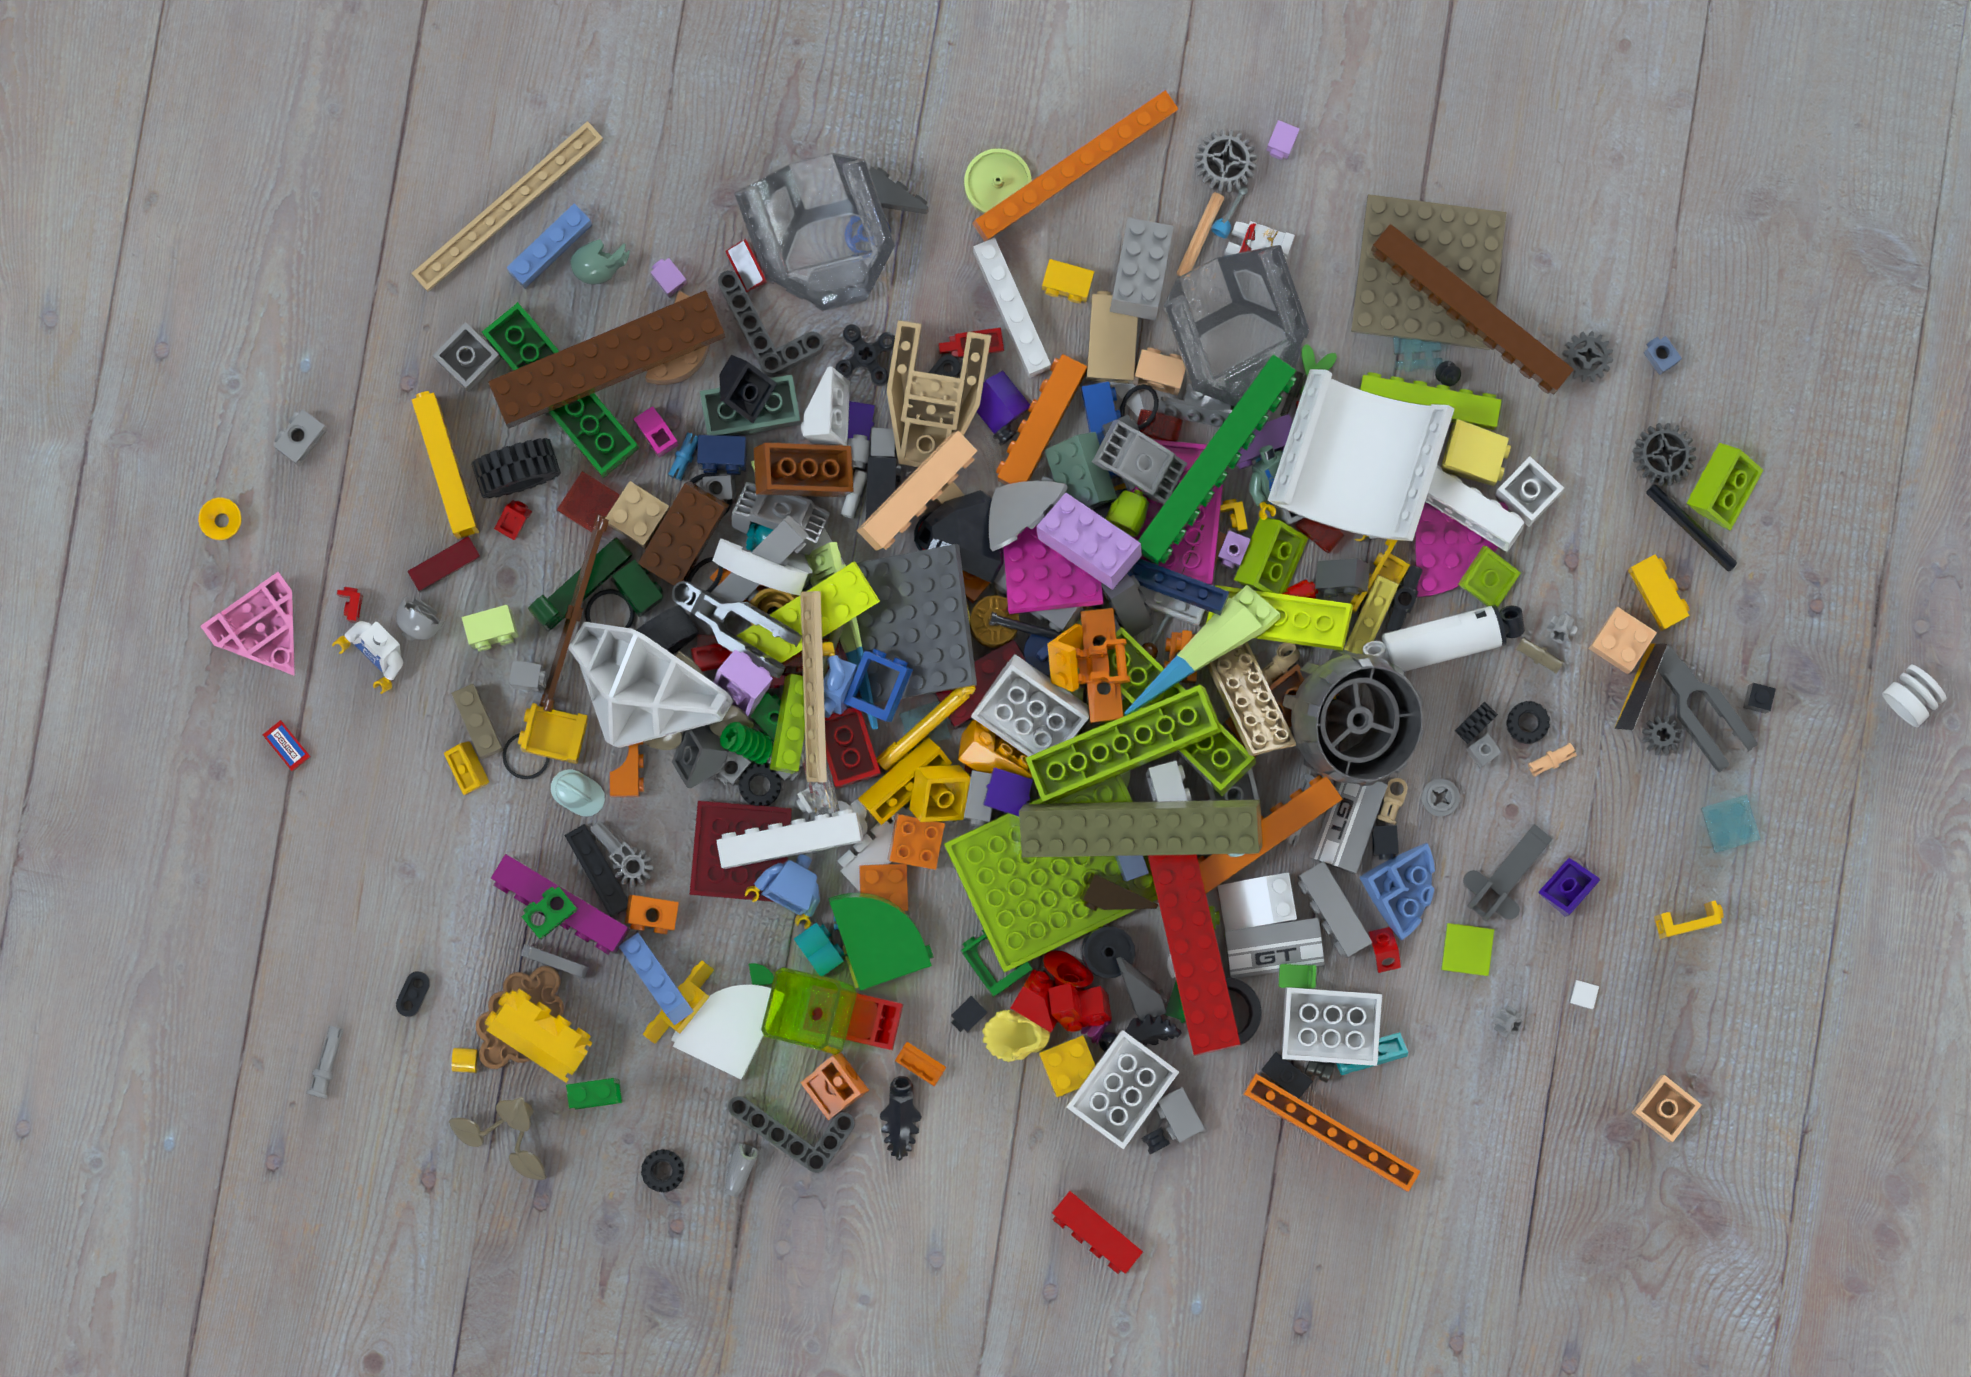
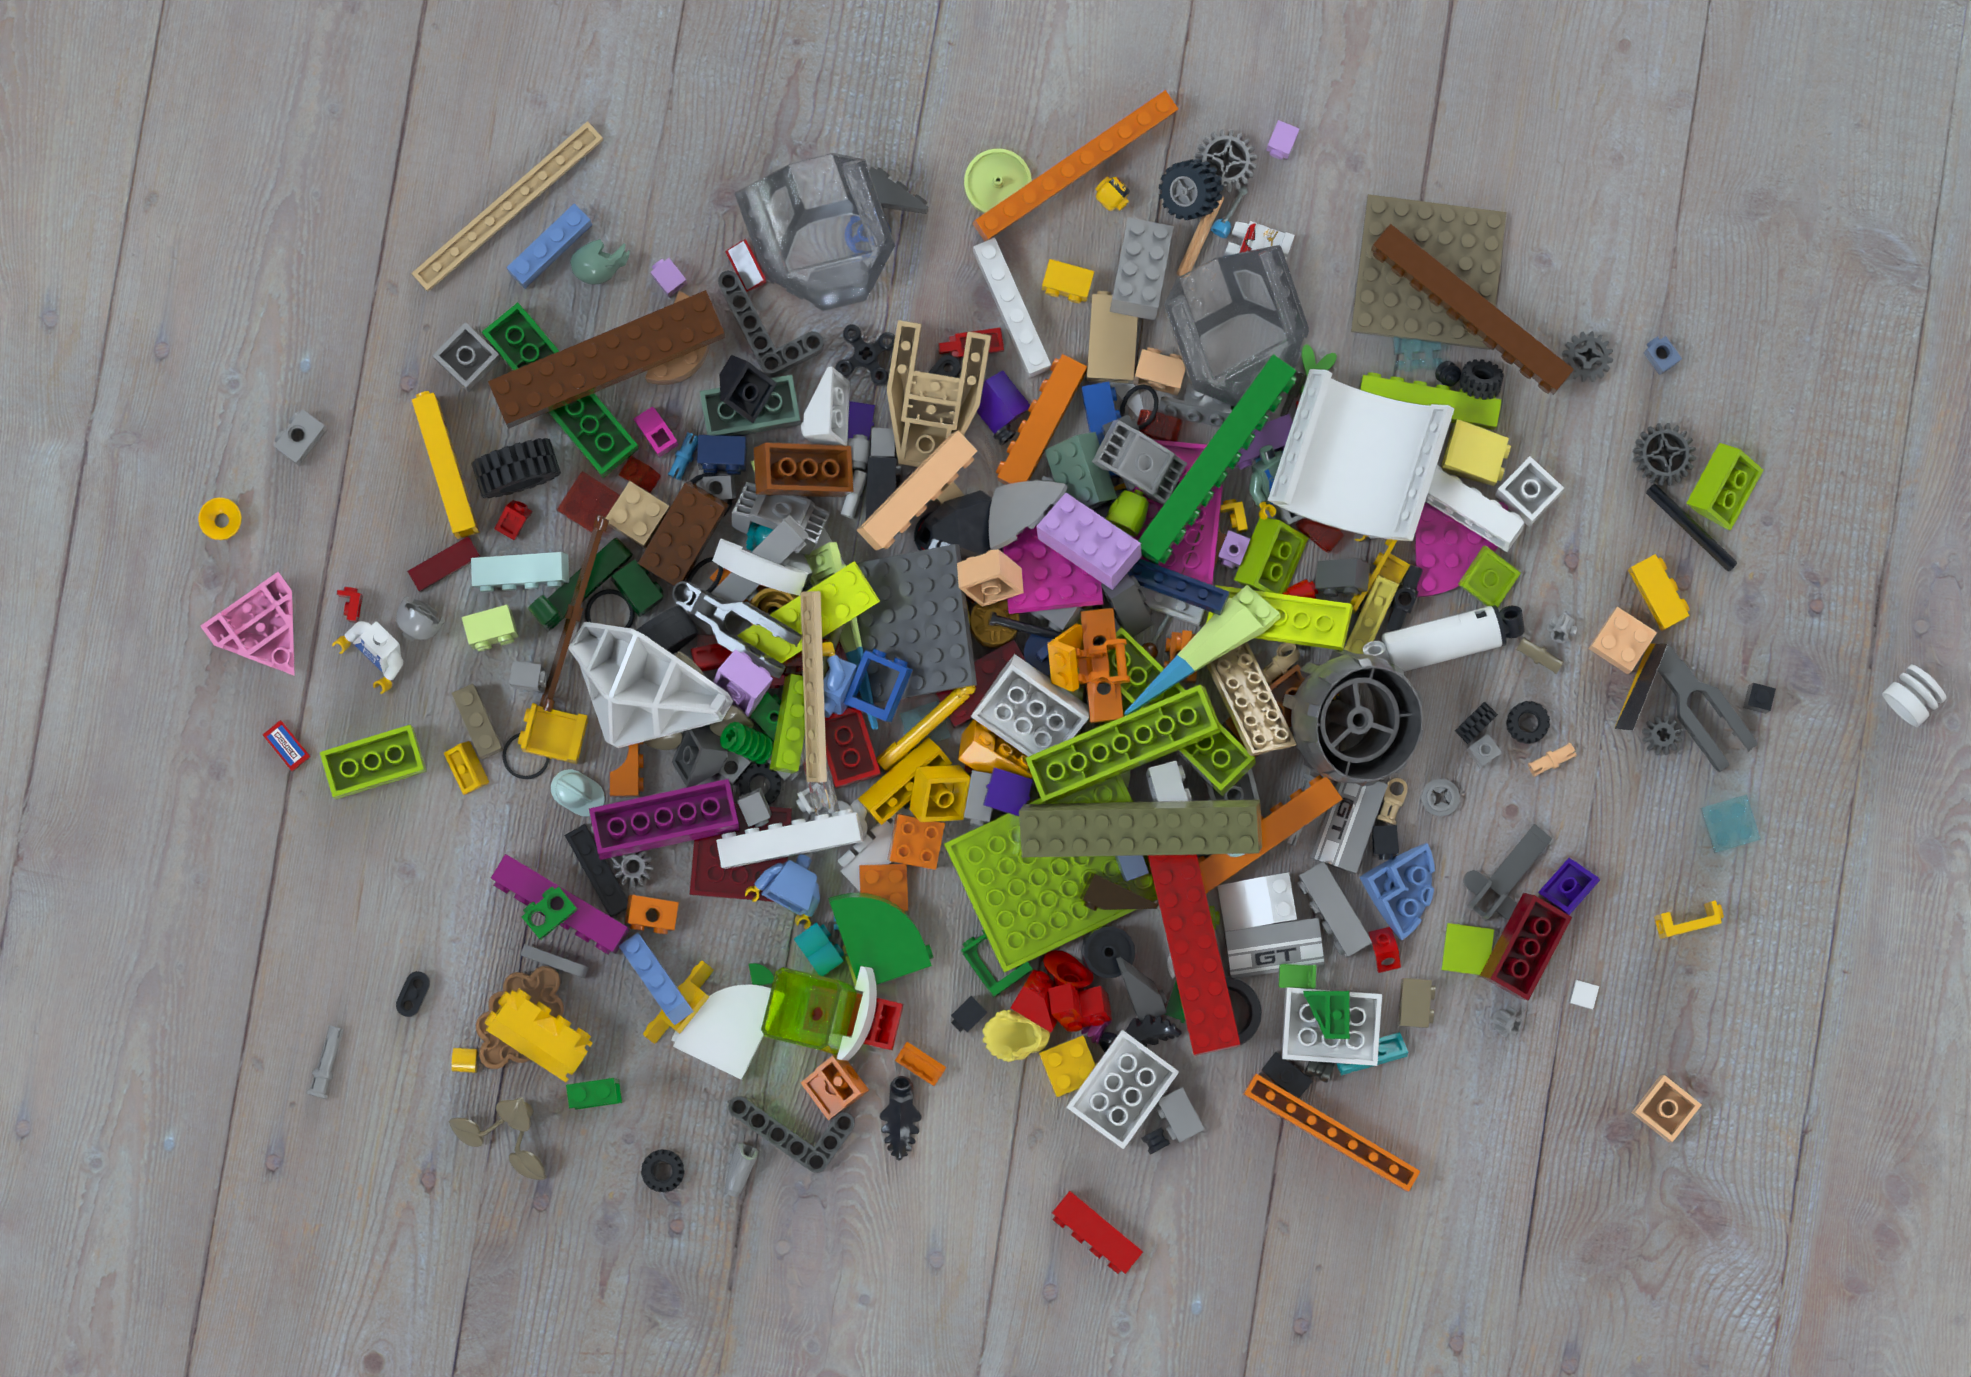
(373, 761): none -> lime brick
(520, 570): none -> light aqua brick
(640, 474): none -> clear red bracket
(664, 819): none -> magenta brick
(755, 808): none -> light grey brick
(867, 984): none -> white slope
(990, 577): none -> light nougat brick
(1112, 193): none -> yellow head
(1190, 189): none -> black wheel
(1331, 1012): none -> green wing
(1415, 1003): none -> dark tan brick
(1481, 379): none -> black tyre
(1525, 946): none -> dark red brick

